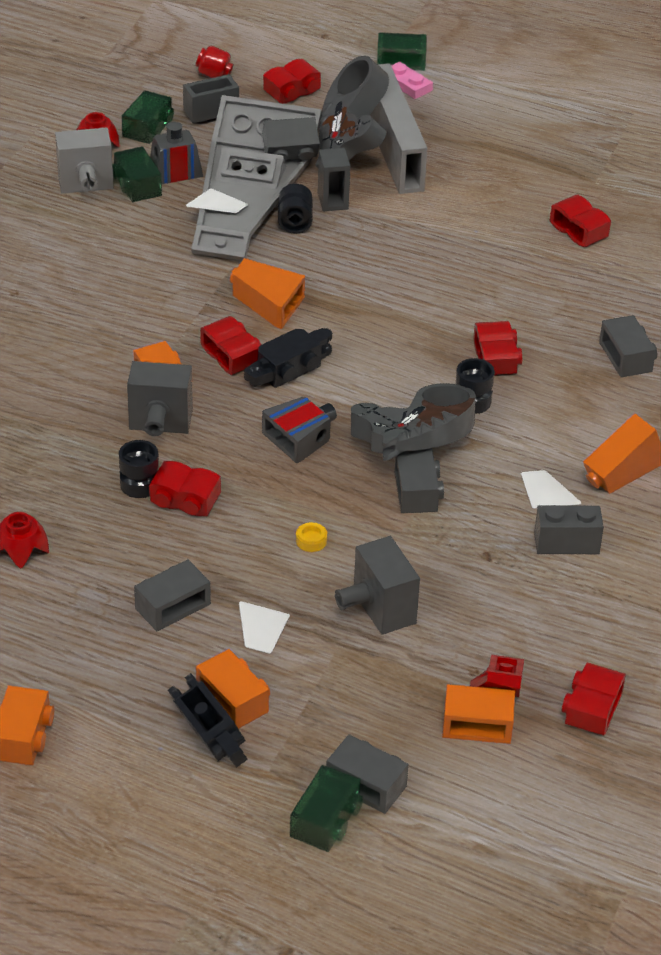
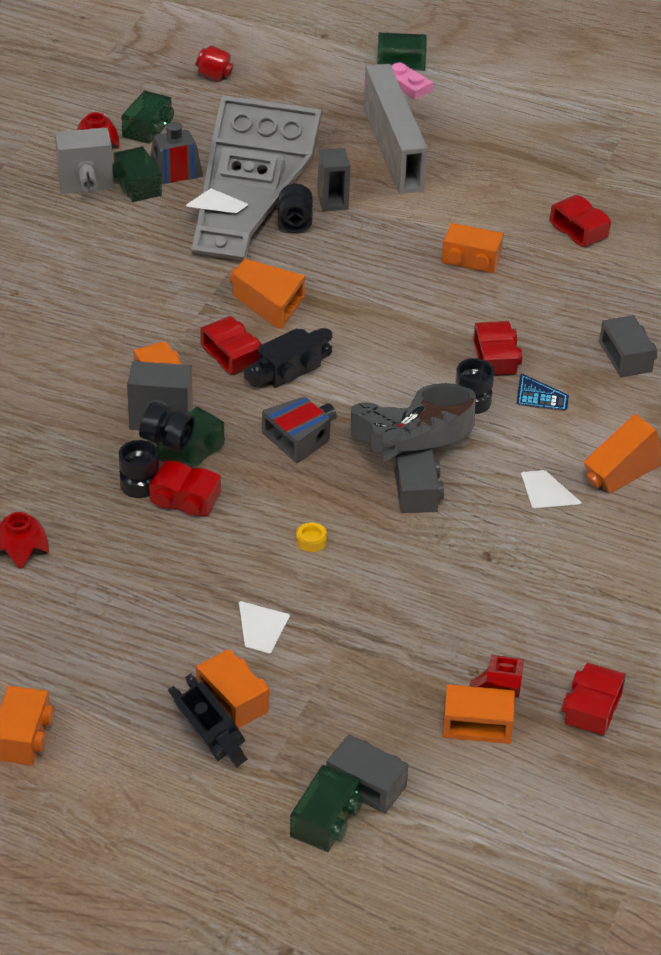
(162, 425): none -> black wheel
(172, 595): dark grey brick -> none
(203, 97): dark grey brick -> none
(205, 440): none -> clear green brick
(291, 81): red brick -> none
(291, 138): dark grey brick -> none
(348, 105): dark grey animal -> none
(383, 586): dark grey brick -> none
(472, 248): none -> orange brick
(537, 394): none -> dark blue sticker
(568, 529): dark grey brick -> none

